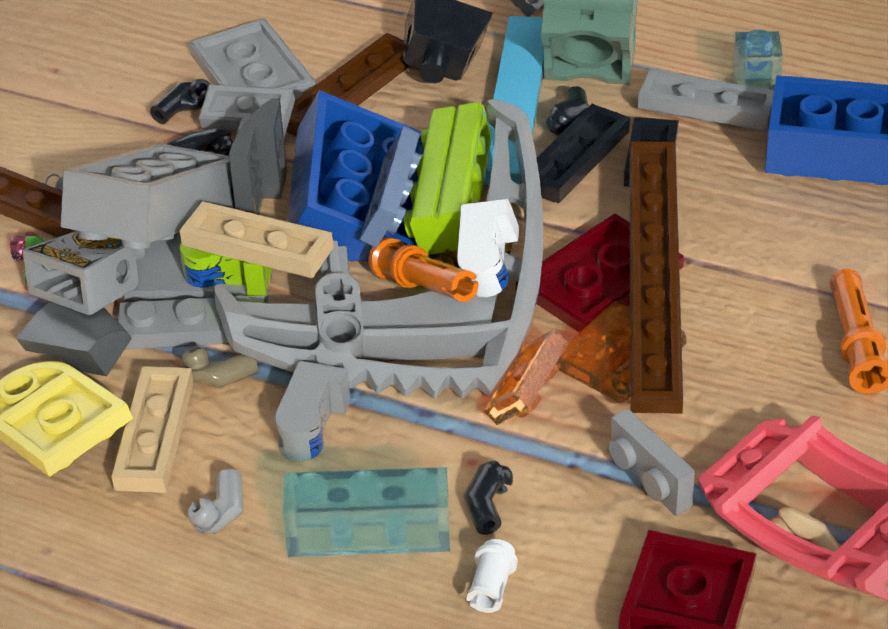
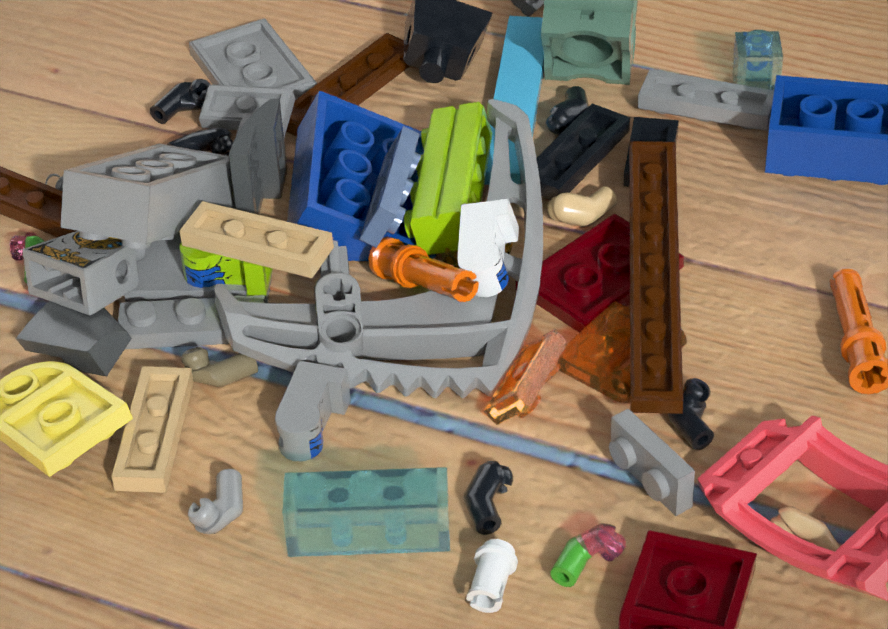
(579, 209): none -> tan arm
(581, 548): none -> arm
(690, 423): none -> black arm

